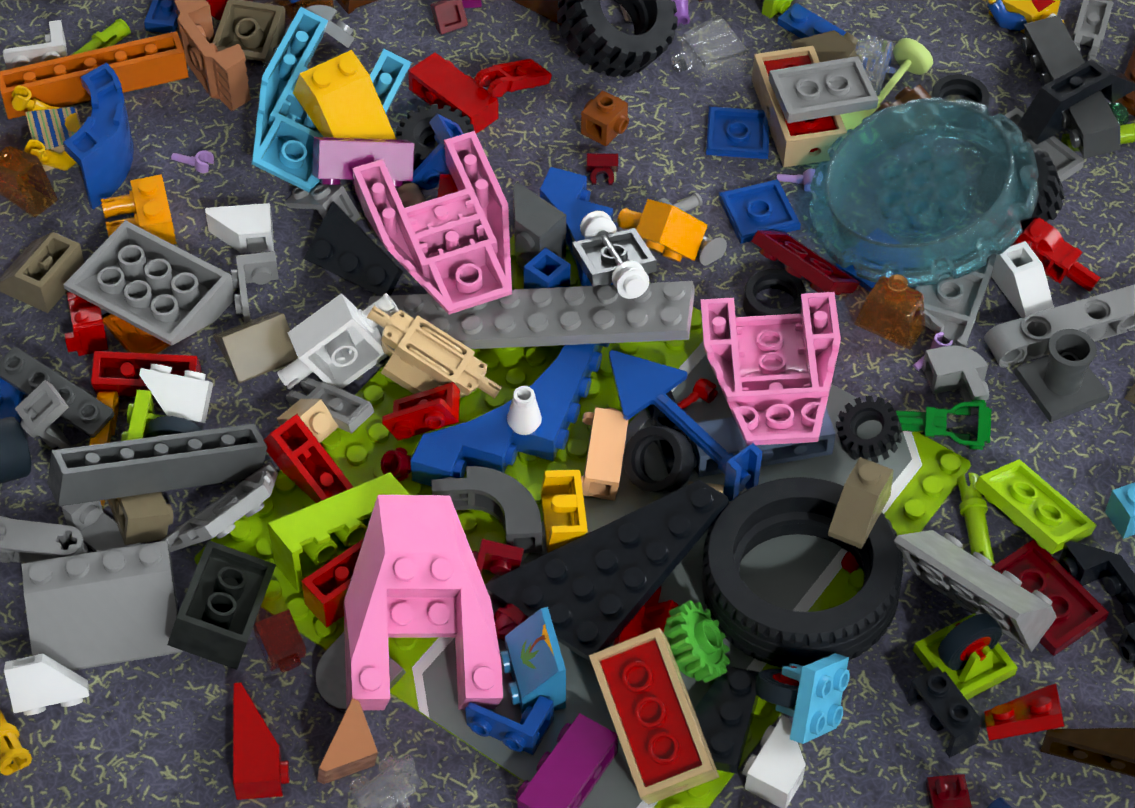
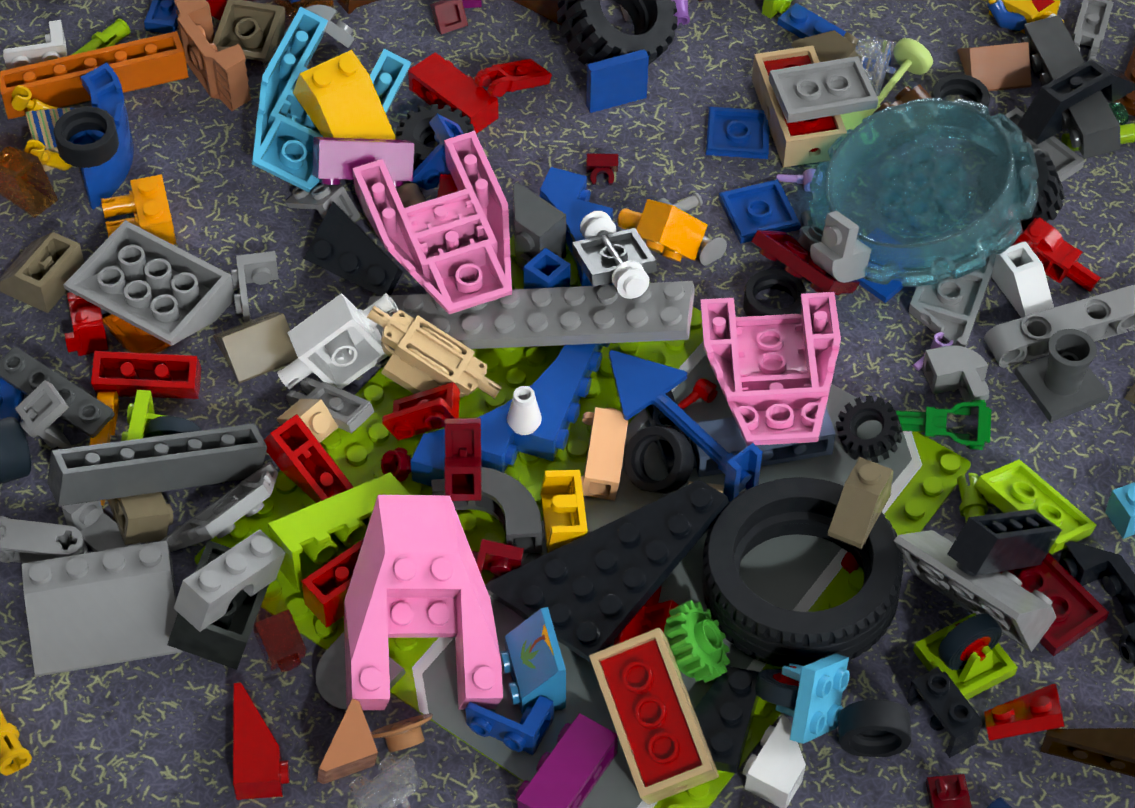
(42, 682): white slope -> none
(89, 154): none -> black tyre
(179, 395): white slope -> none
(197, 161): lavender hand -> none
(243, 226): white slope -> none
(245, 566): none -> light grey arch
(403, 733): none -> medium nougat piece
(463, 459): none -> dark red brick
(507, 619): dark red plate -> none
(604, 118): dark orange brick -> none
(617, 80): none -> blue tile
(711, 50): clear torso -> none
(809, 233): none -> dark grey plate
(840, 250): none -> light grey brick
(874, 728): none -> black tyre
(893, 311): clear orange torso -> none
(998, 65): none -> nougat slope
(1003, 542): none -> black brick

